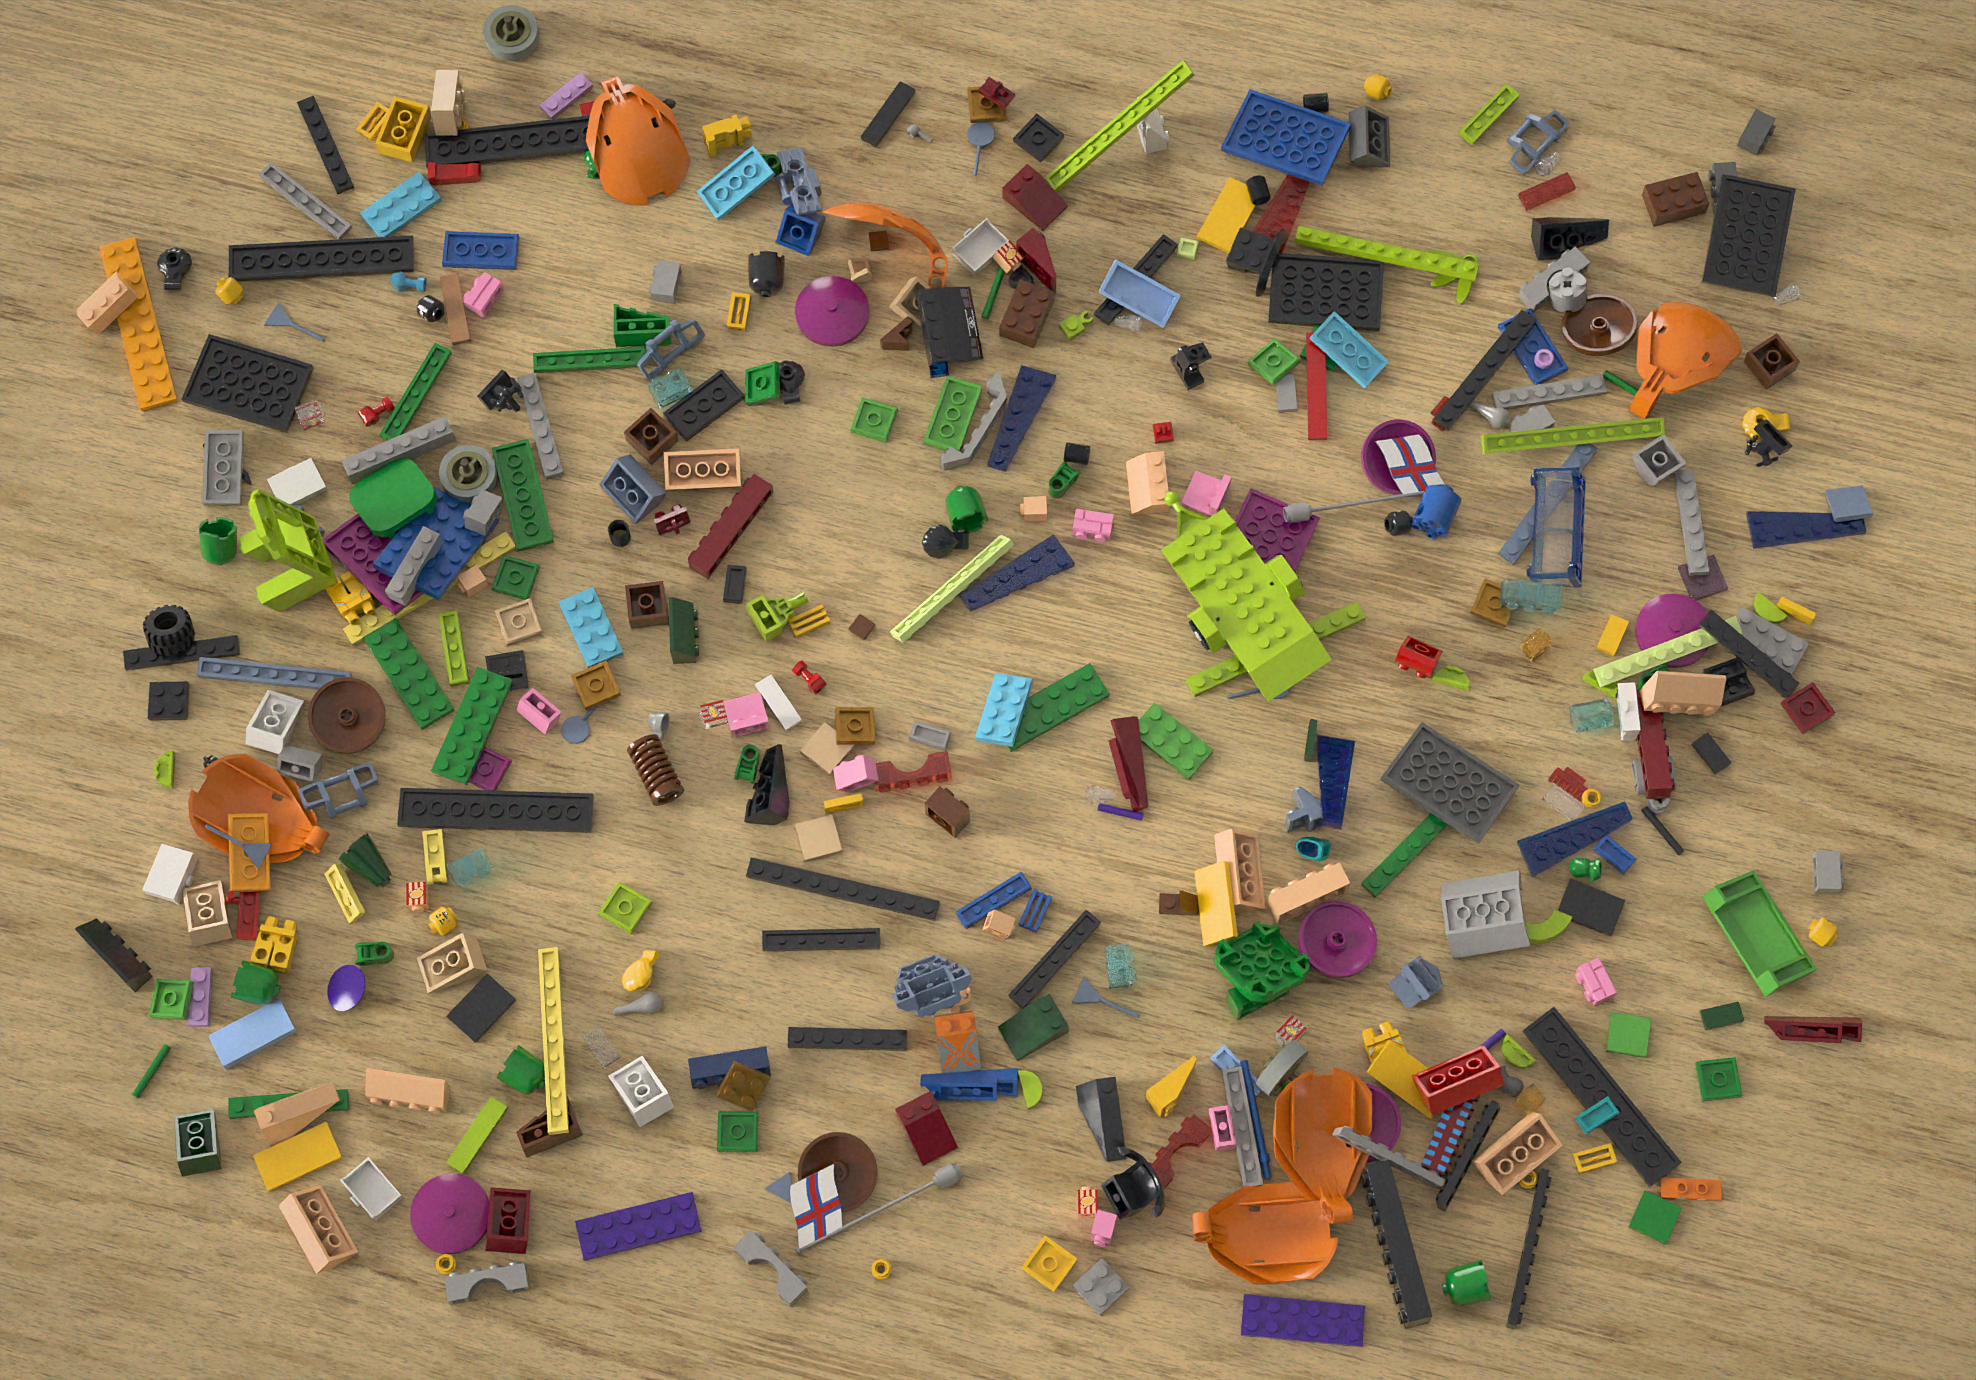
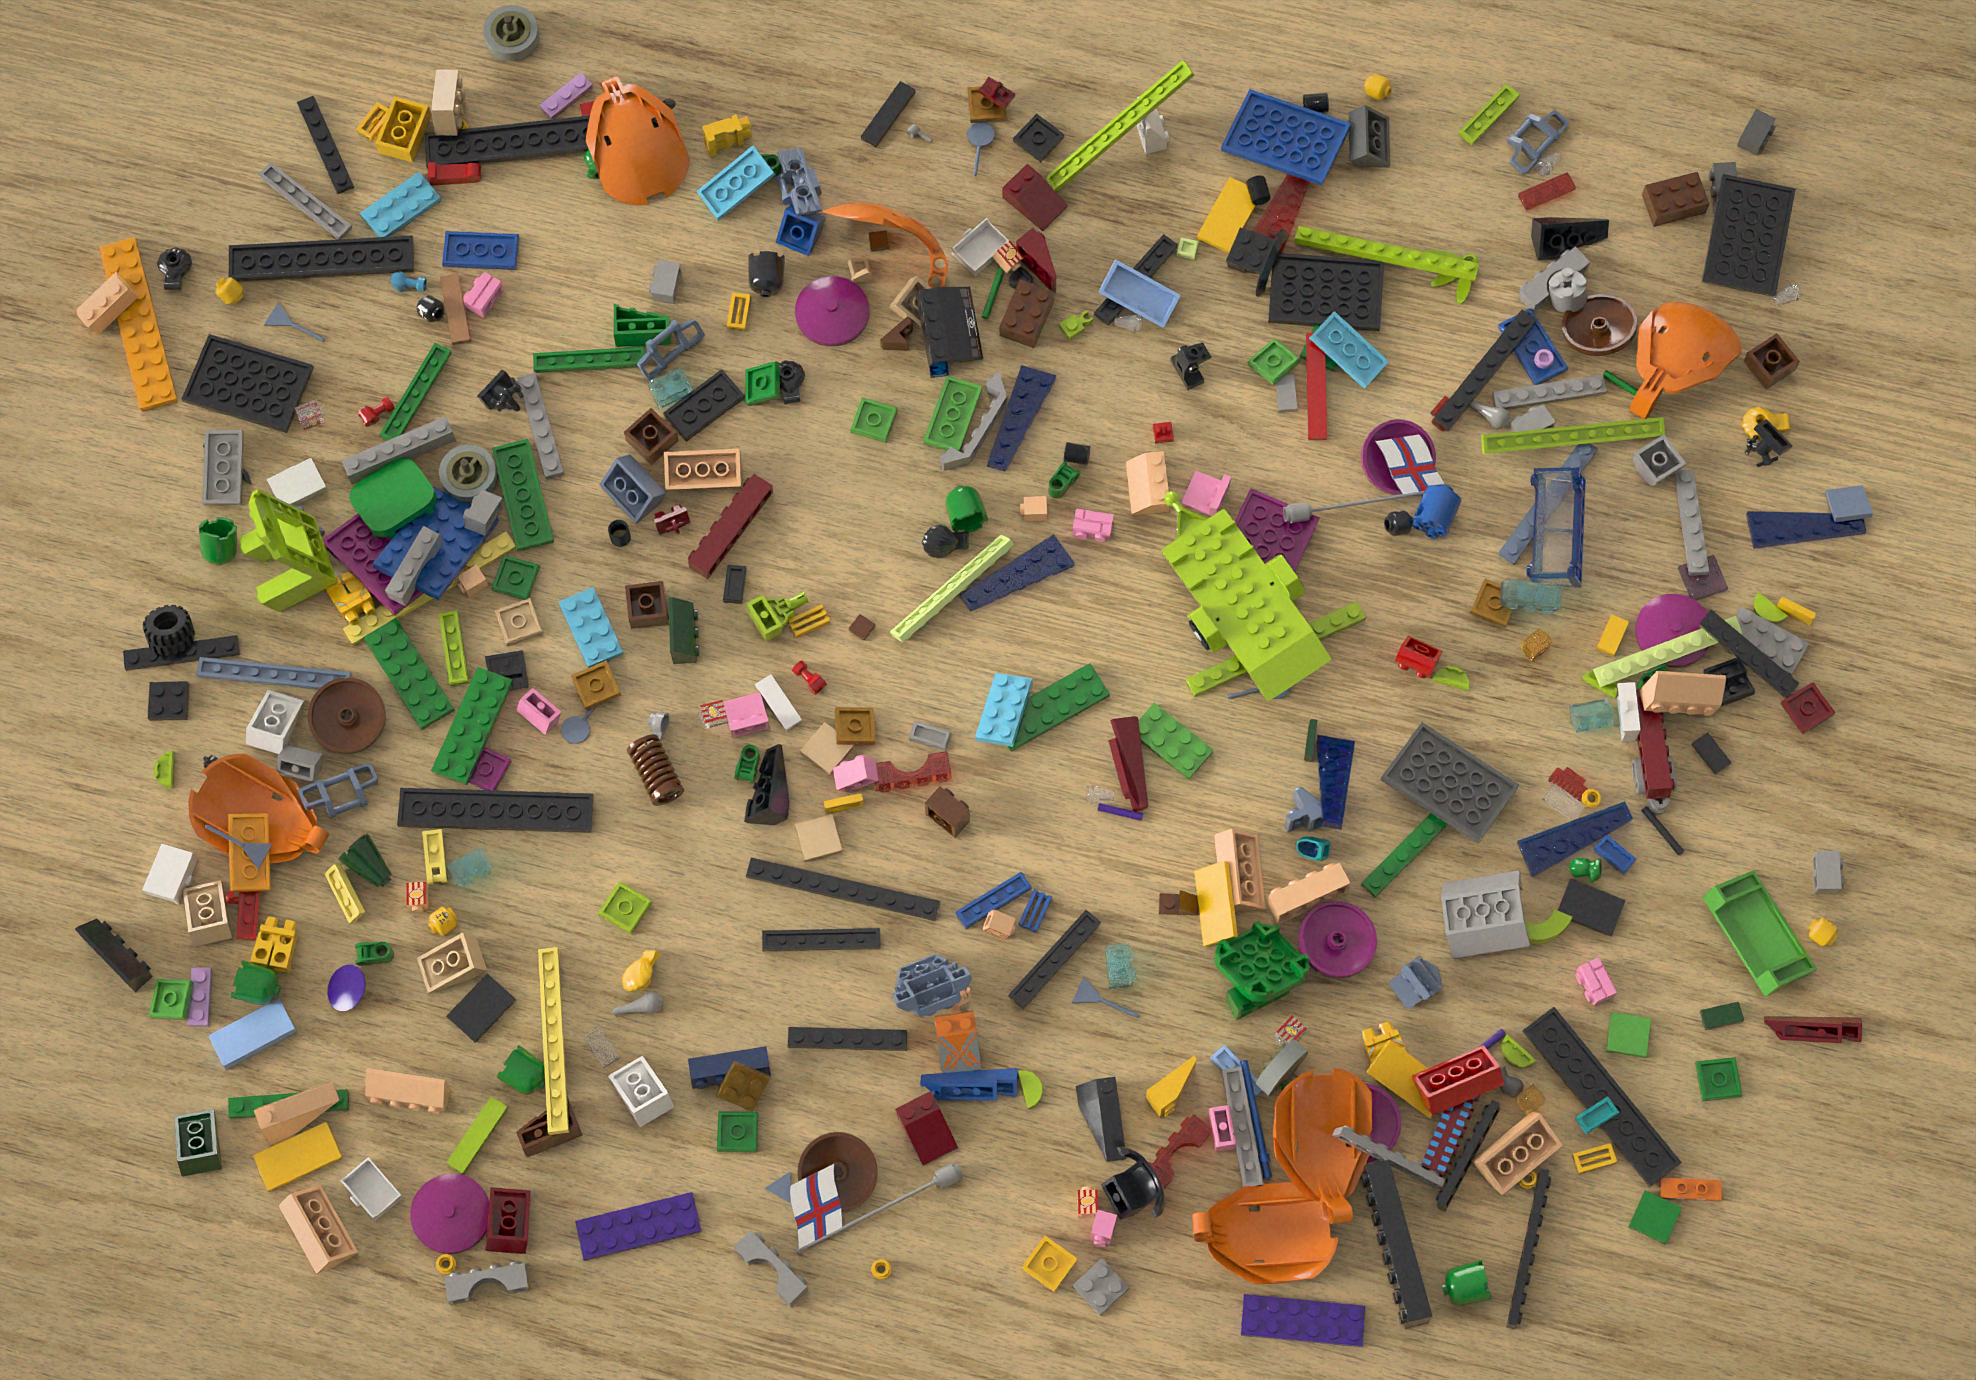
(151, 1071): green bar -> none
(1034, 1027): dark green slope -> none

